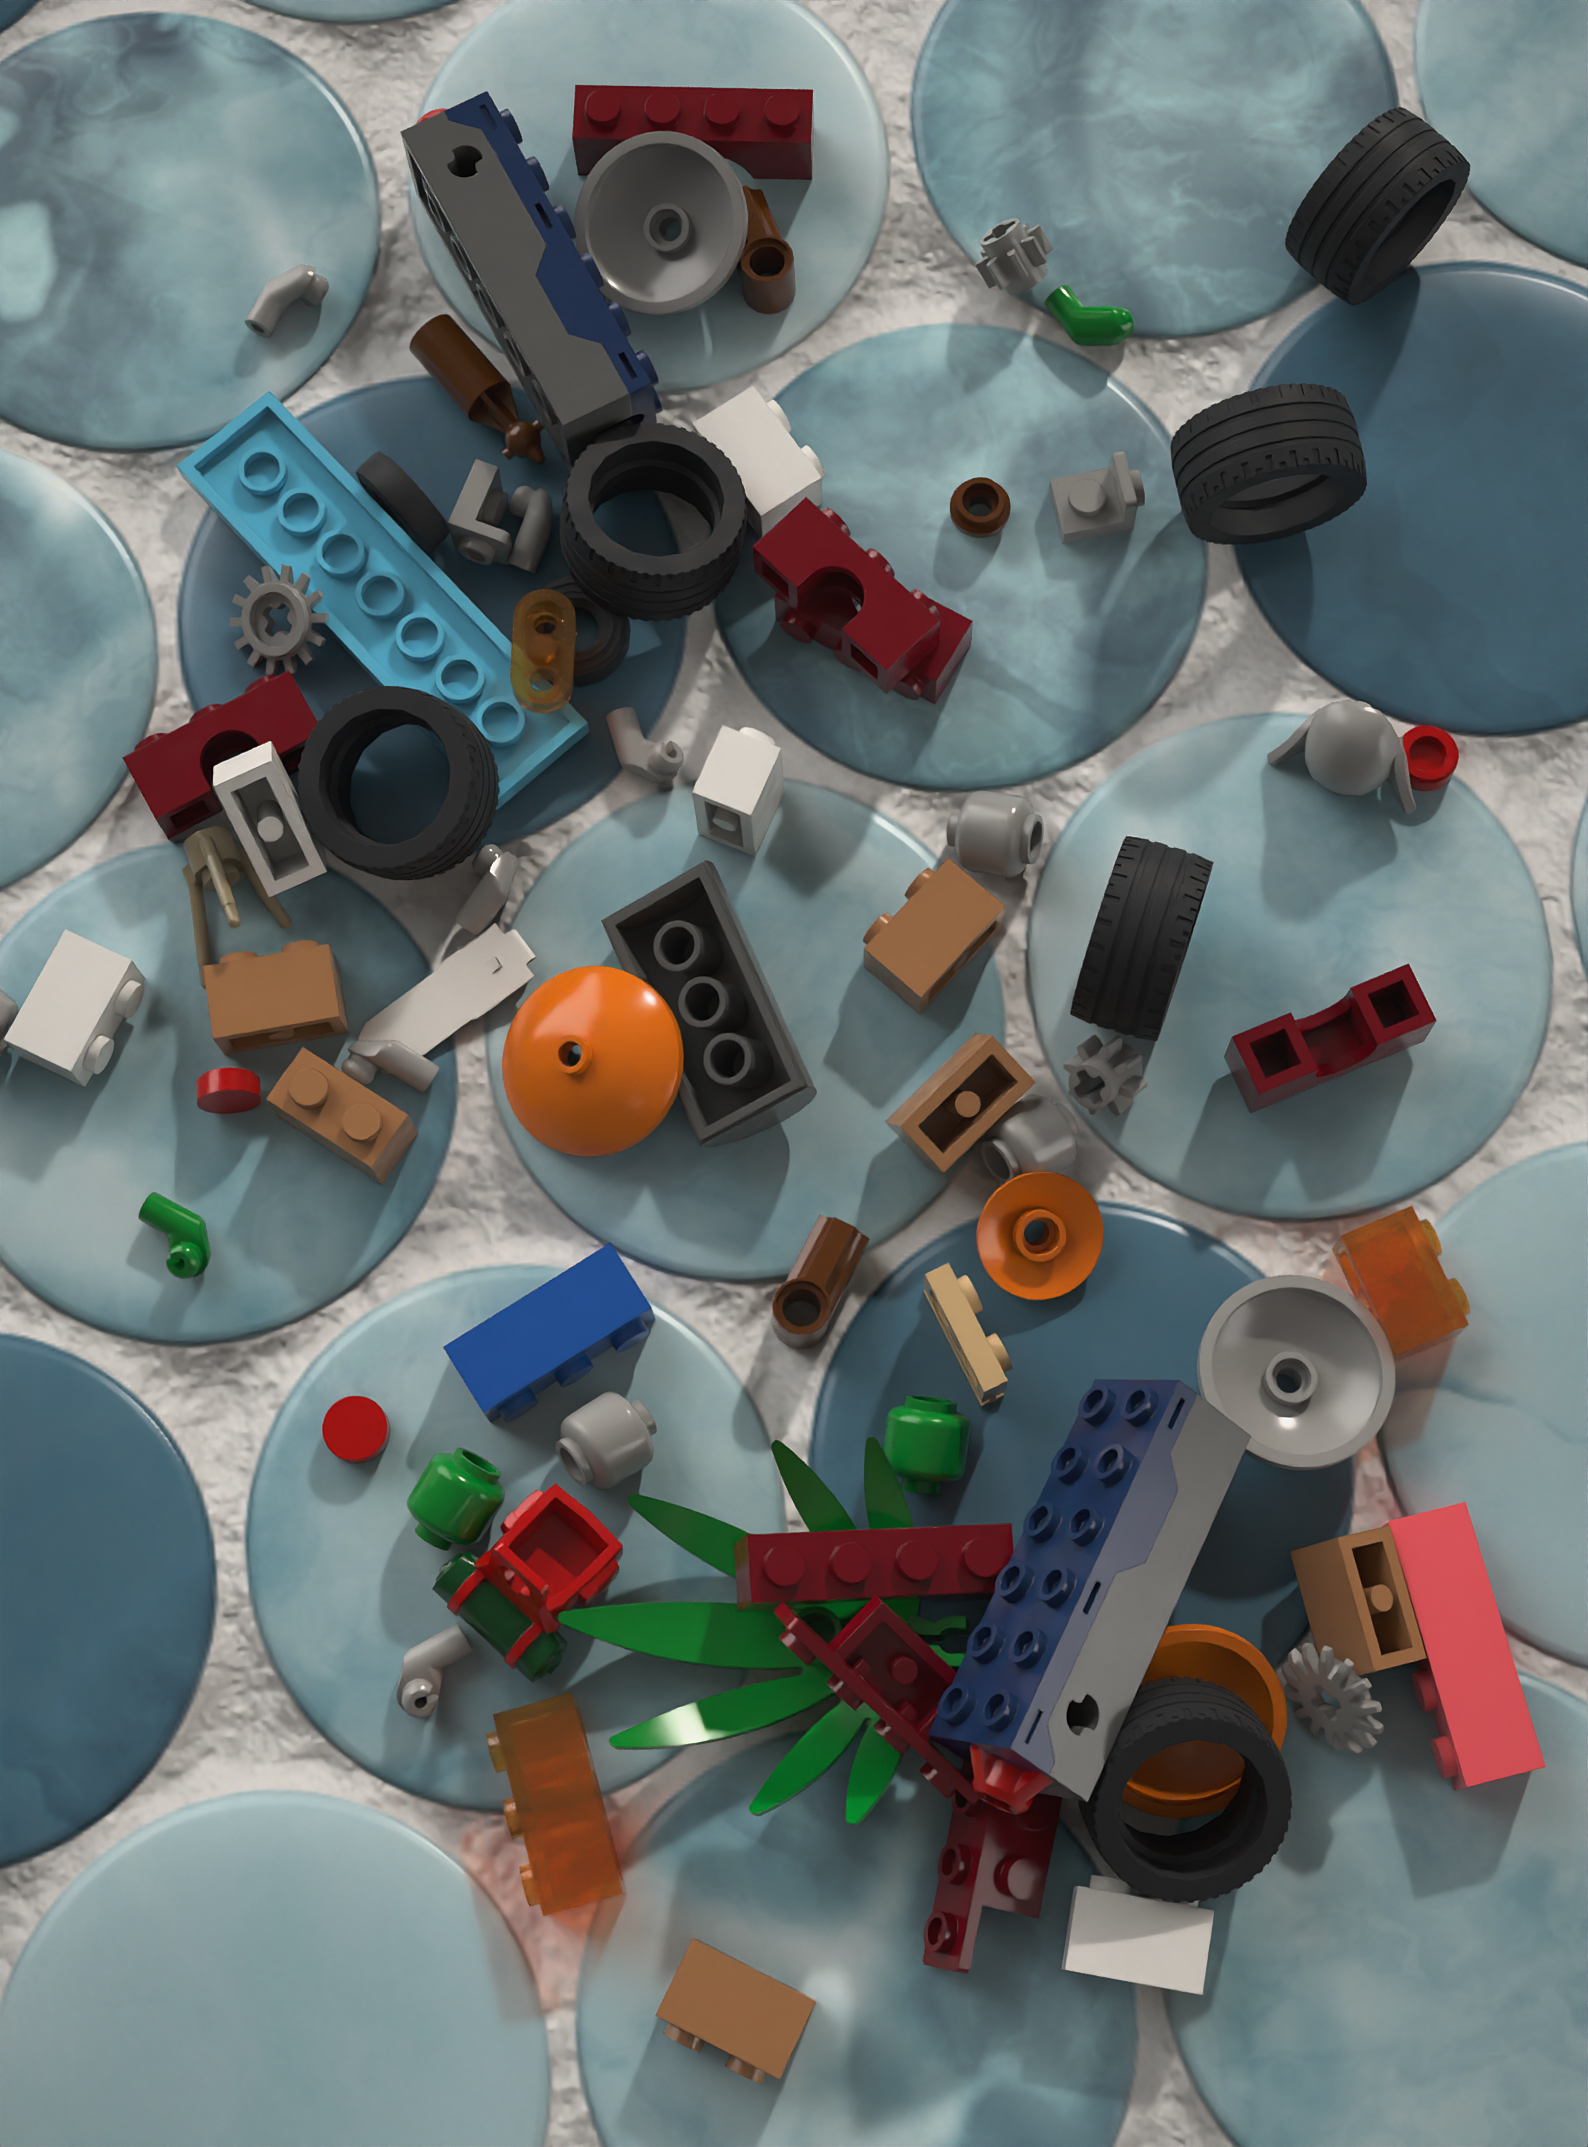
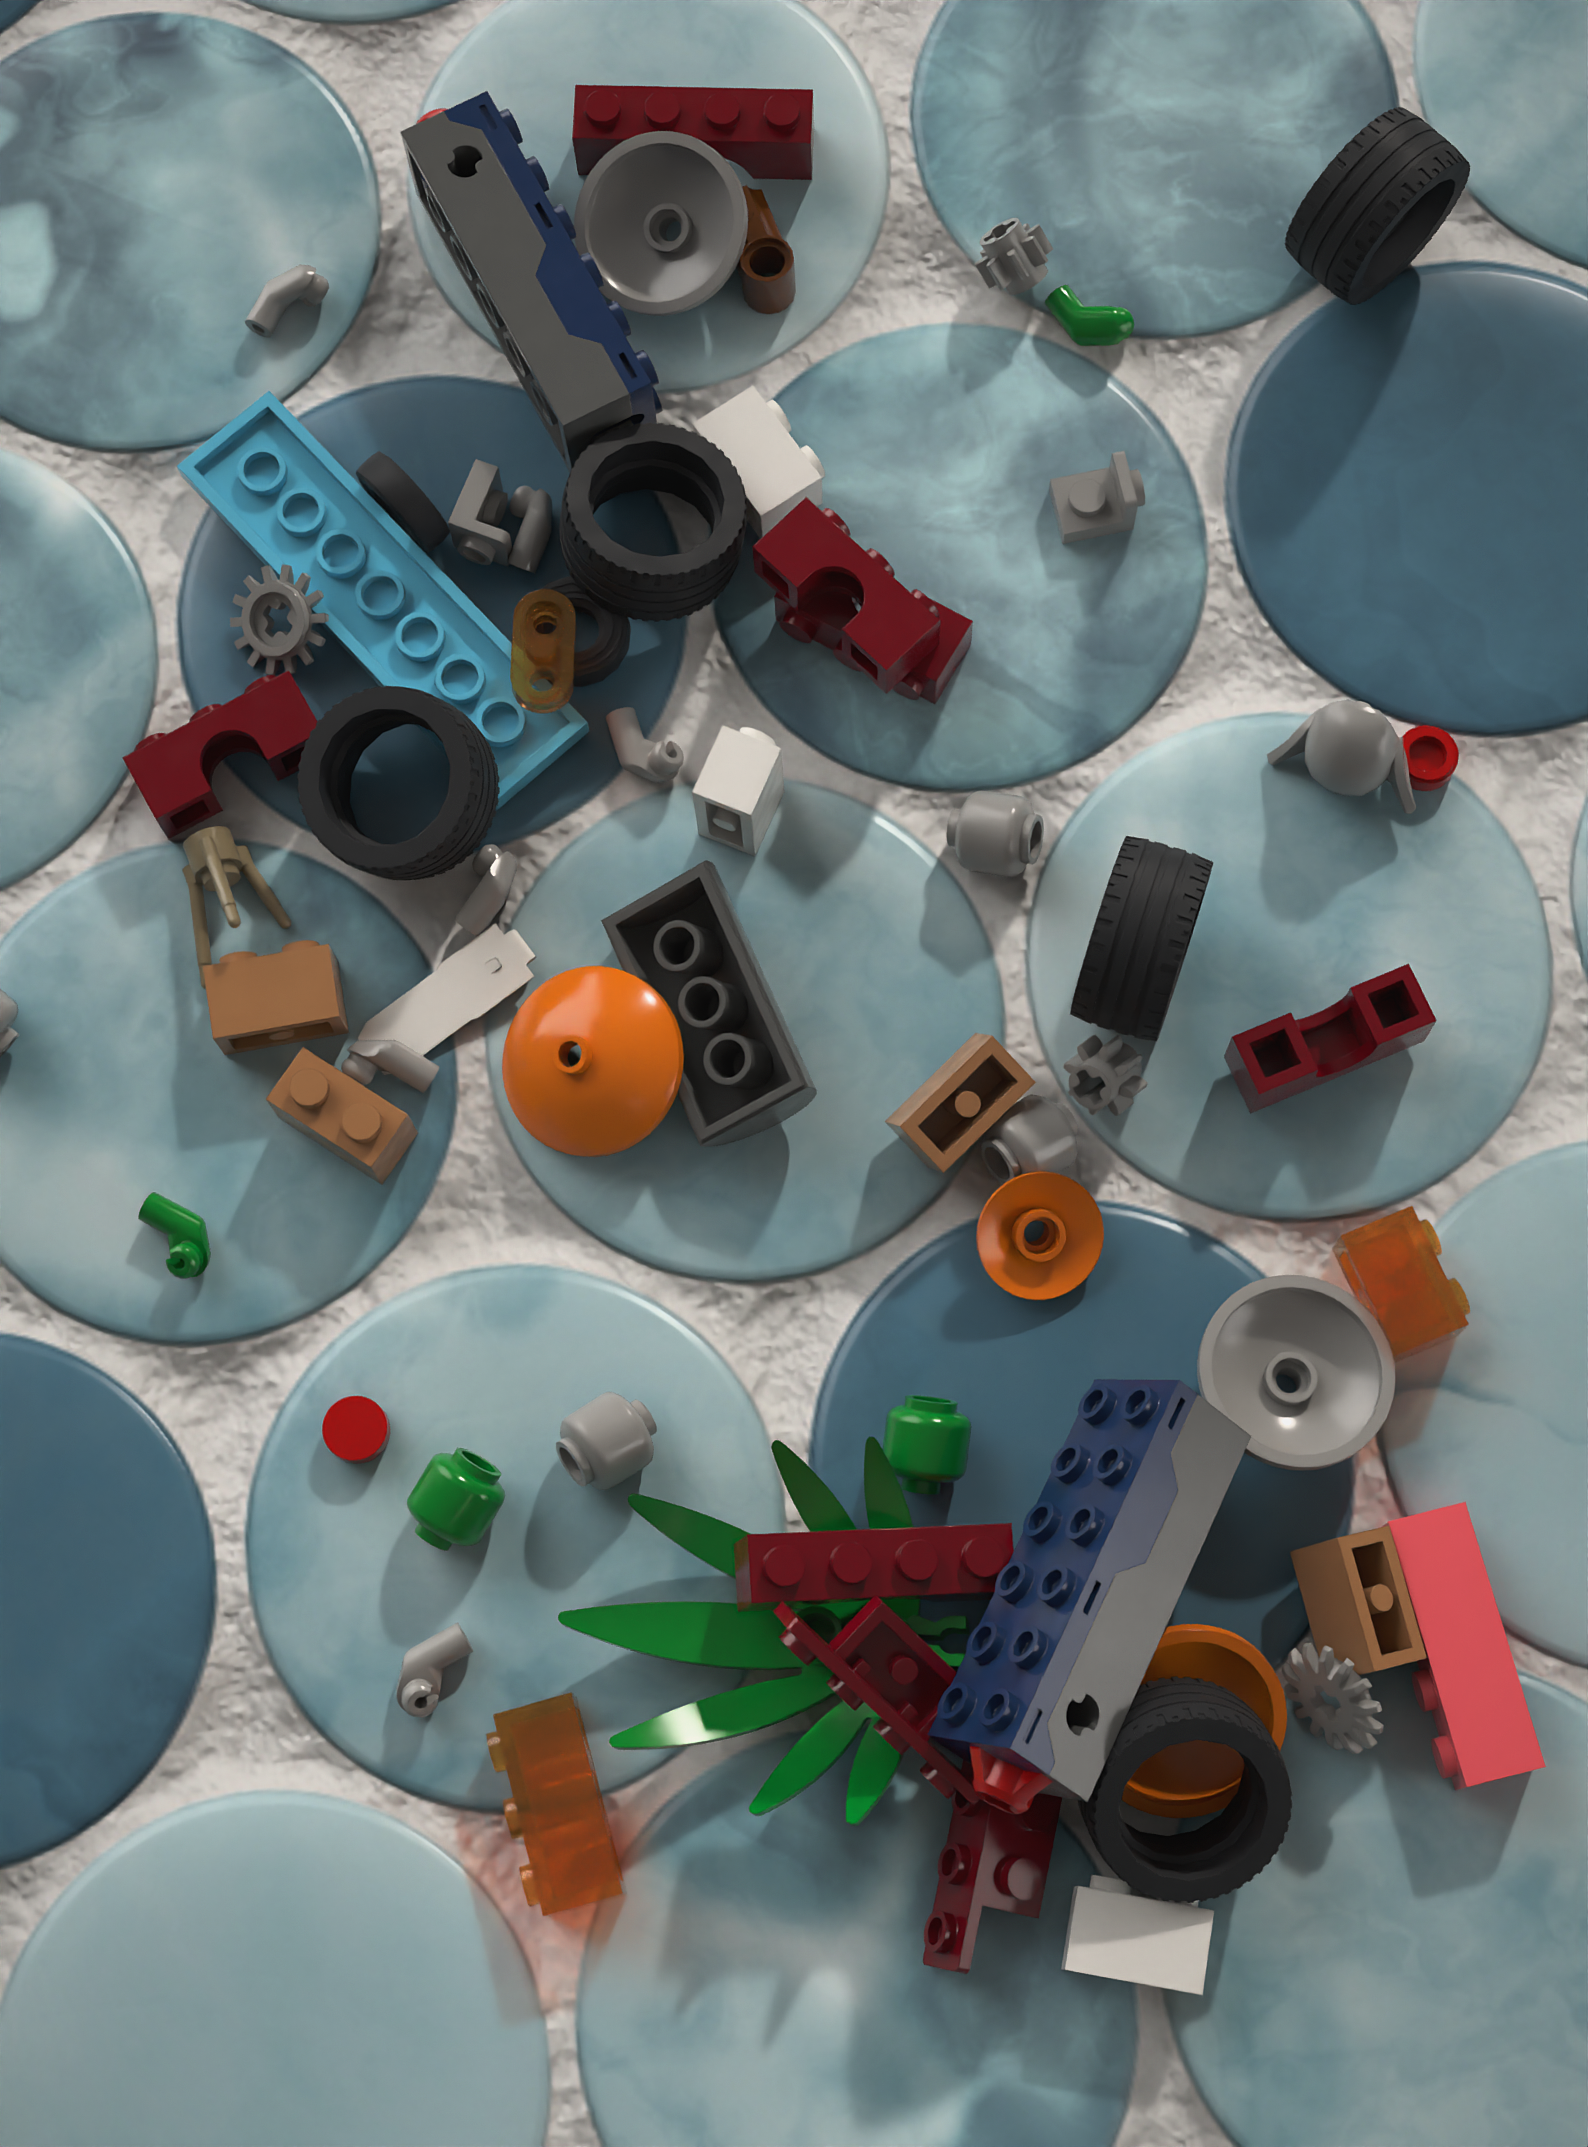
(76, 1009): white brick -> none
(228, 1090): red tile -> none
(269, 819): white brick -> none
(475, 385): reddish brown wheel -> none
(543, 1564): red piece -> none
(551, 1335): blue brick -> none
(734, 2010): medium nougat brick -> none
(818, 1278): reddish brown piece -> none
(932, 934): medium nougat brick -> none
(979, 1356): tan plate -> none
(985, 492): reddish brown plate -> none
(1268, 464): black tyre -> none

